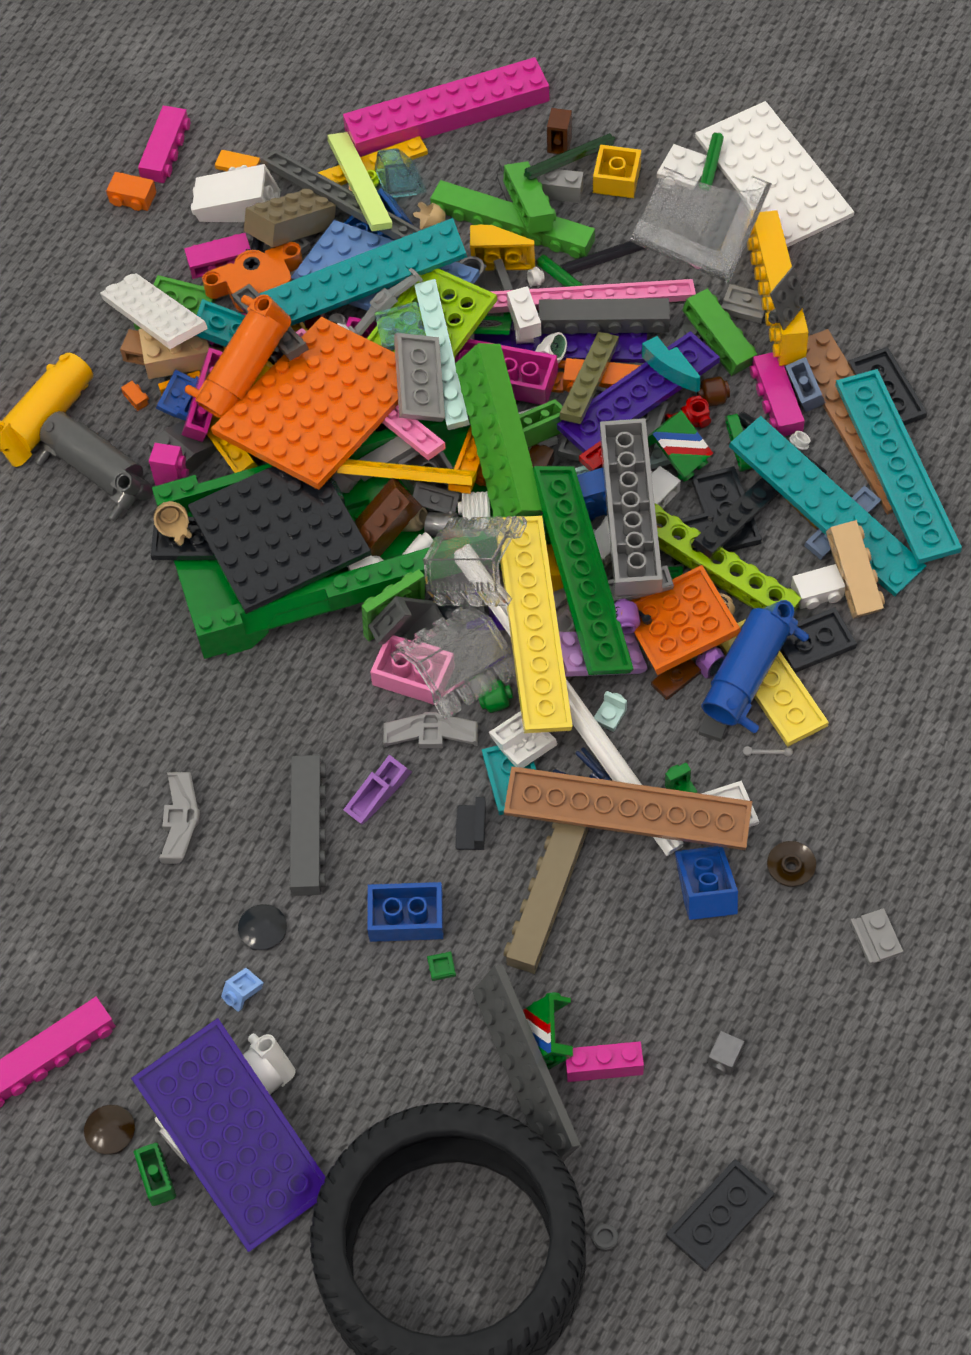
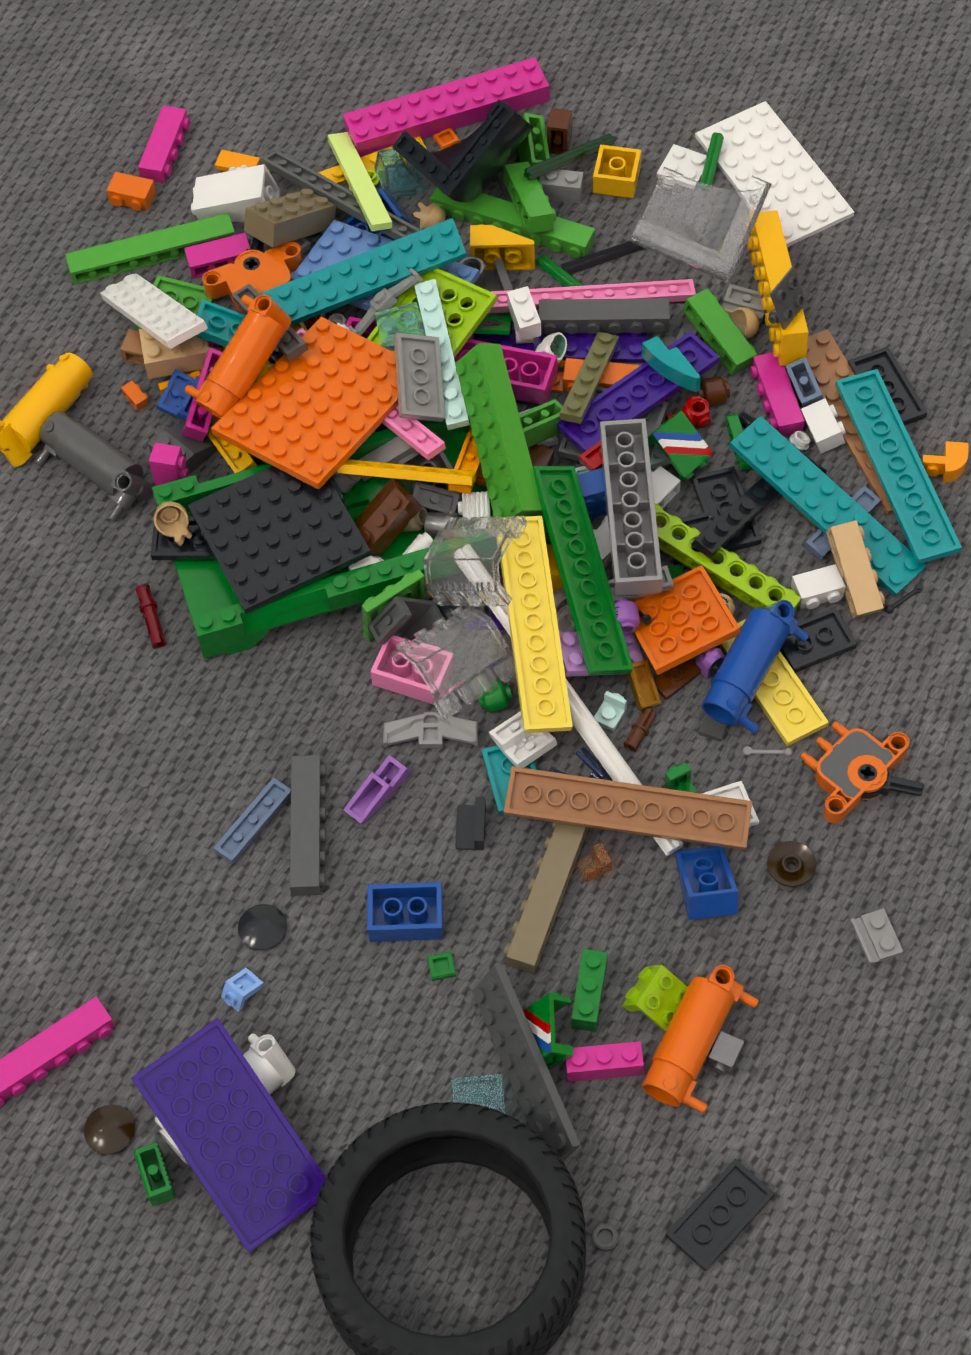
(145, 249): none -> bright green brick
(148, 608): none -> dark red pin
(179, 818): light grey plate -> none
(252, 821): none -> sand blue plate
(446, 139): none -> orange tile
(471, 165): none -> black panel
(479, 1090): none -> clear light blue plate
(535, 146): none -> bright green brick
(535, 277): white plate -> none
(589, 990): none -> green brick
(595, 864): none -> clear orange panel
(640, 729): none -> reddish brown axle
(643, 686): none -> pearl gold tile
(656, 995): none -> lime bracket
(692, 1037): none -> orange piece
(746, 320): none -> tan piece
(823, 425): none -> white brick
(849, 760): none -> piece
(918, 588): none -> black hinge
(949, 465): none -> light orange brick

